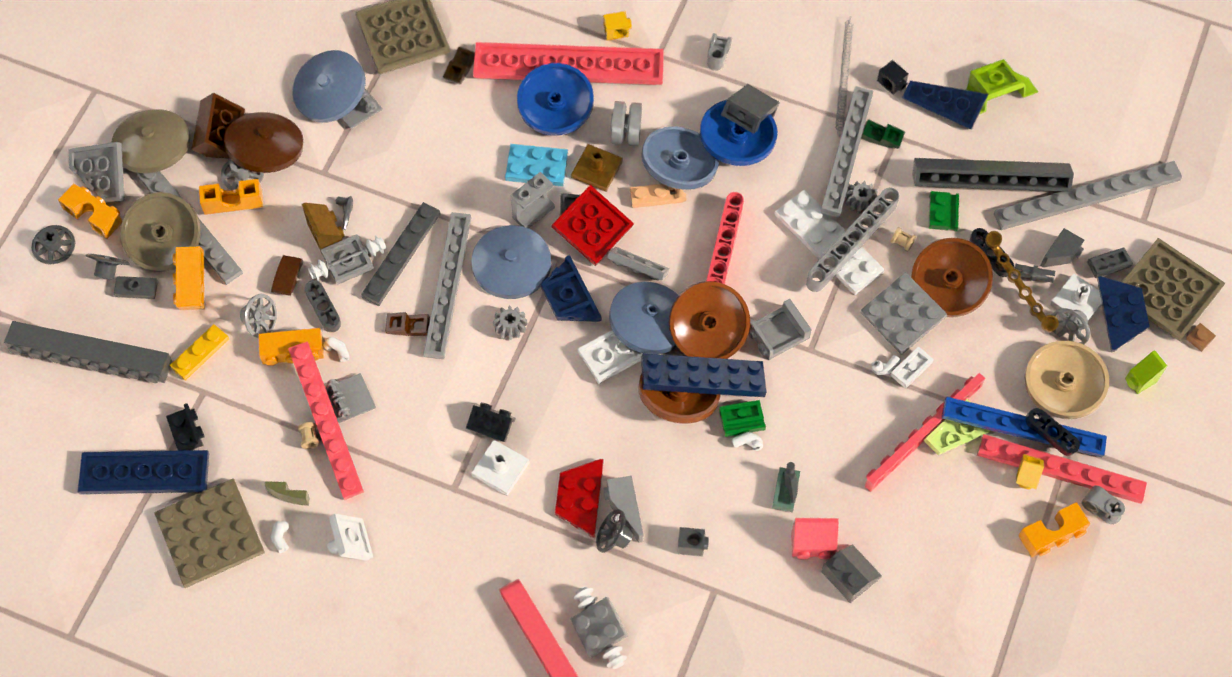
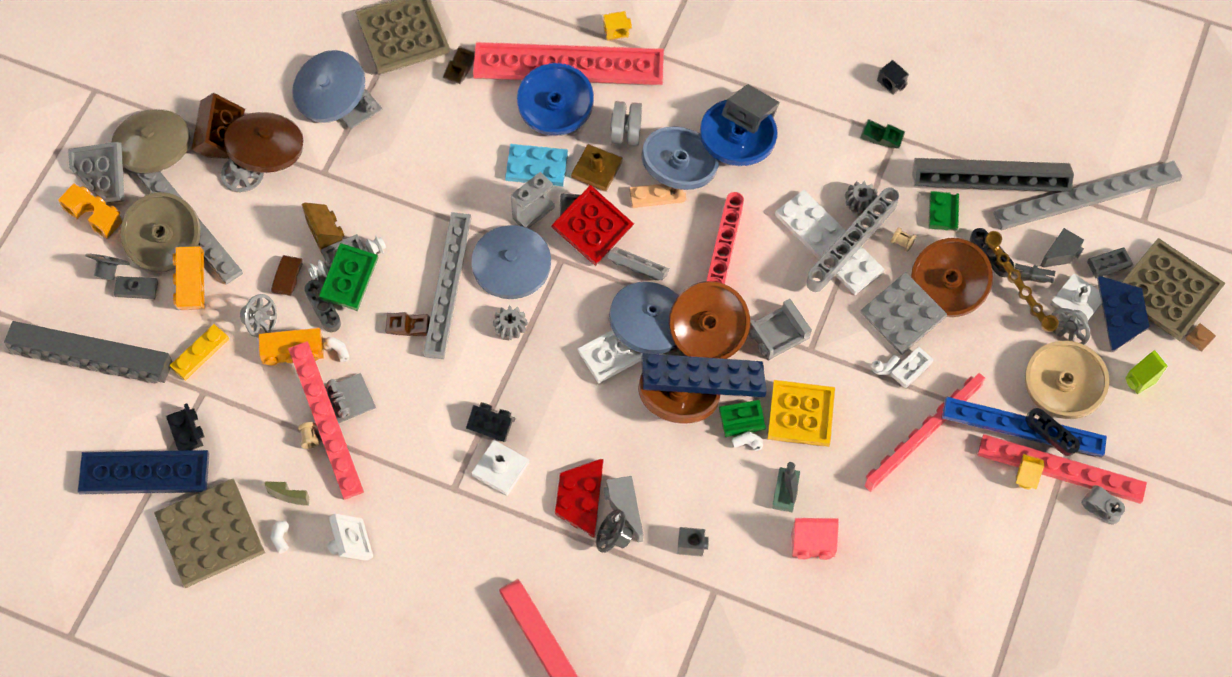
(52, 242): dark grey wheel -> none
(217, 200): light orange arch -> none
(347, 208): dark grey bar -> none
(348, 277): none -> green plate
(400, 254): dark grey plate -> none
(569, 295): dark blue wing -> none
(599, 627): light grey plate -> none
(718, 51): light grey piece -> none
(801, 413): none -> yellow plate
(844, 76): light grey piece -> none
(847, 152): light grey plate -> none
(850, 572): dark grey slope -> none
(951, 435): yellowish green wing -> none
(952, 103): dark blue wing -> none
(998, 80): lime piece -> none
(1039, 539): light orange arch -> none

